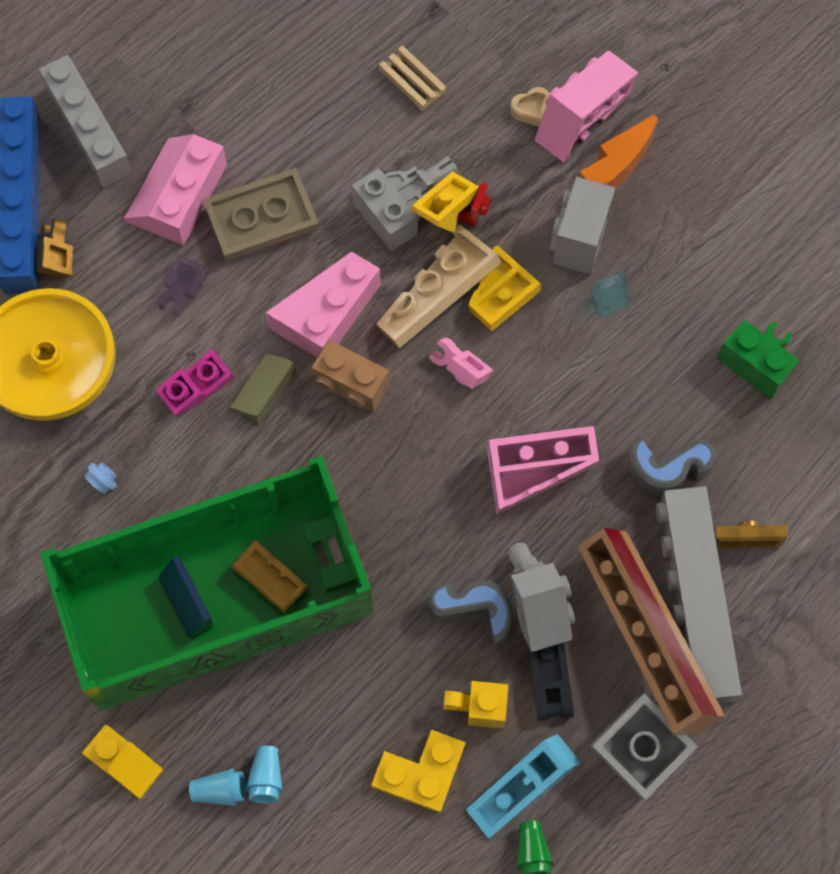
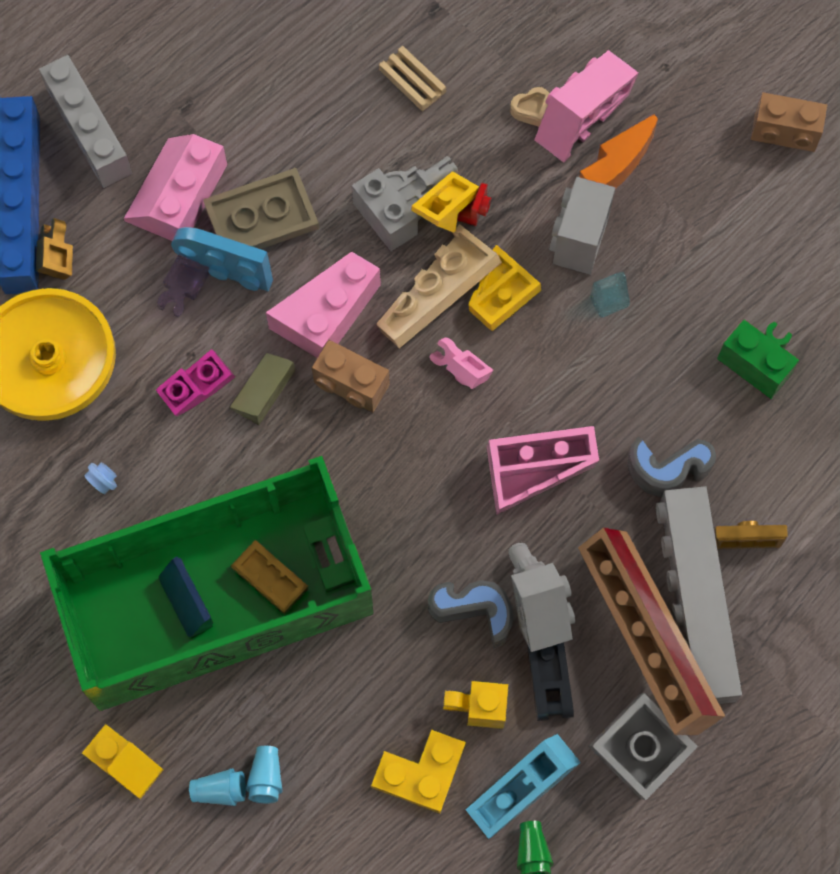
(225, 257): none -> dark azure plate
(789, 122): none -> medium nougat brick

